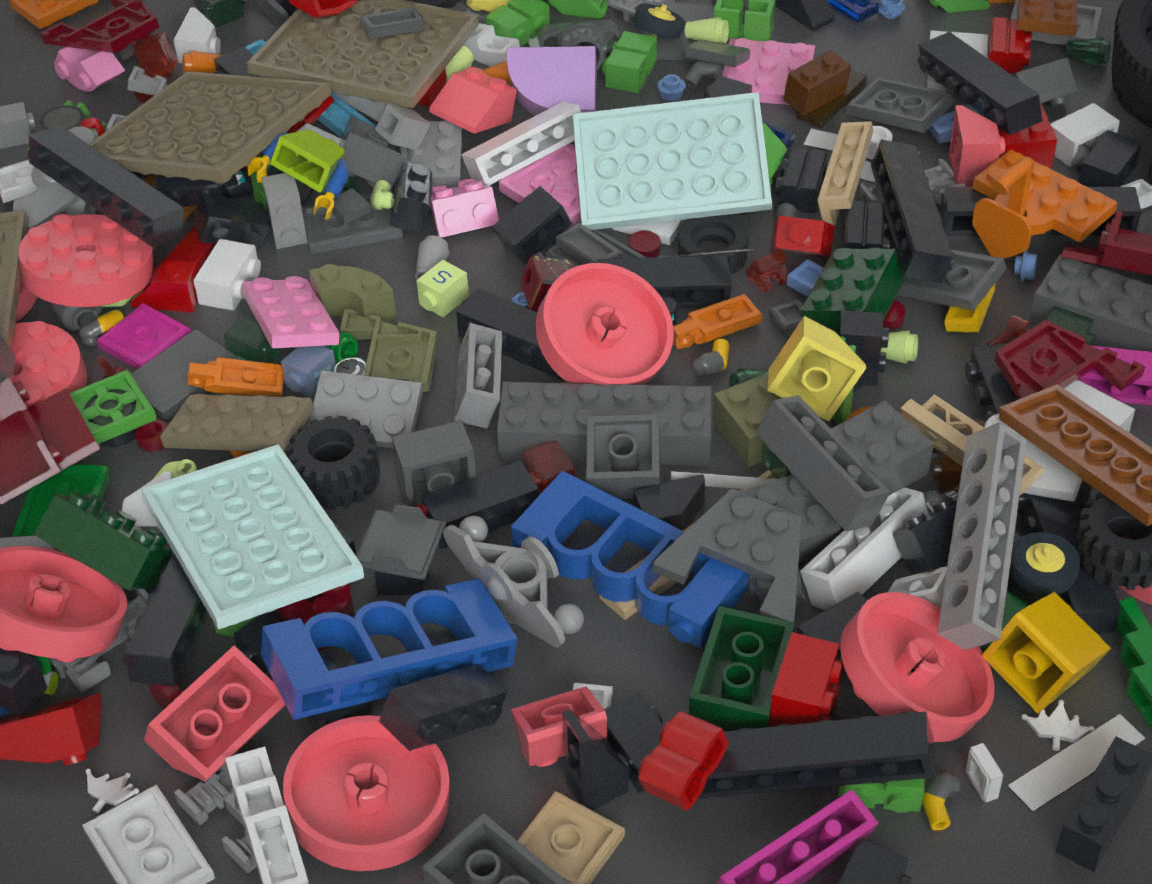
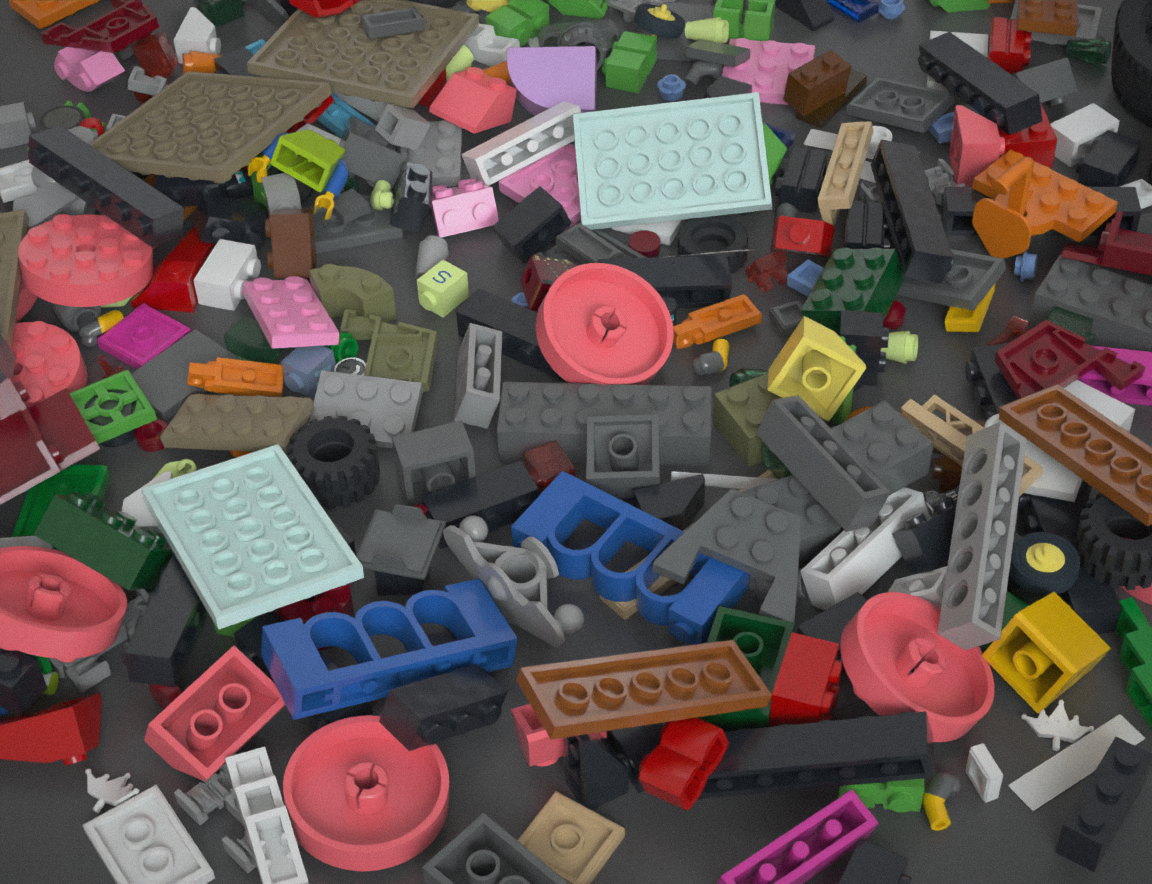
(292, 242): none -> reddish brown brick
(642, 688): none -> dark orange plate

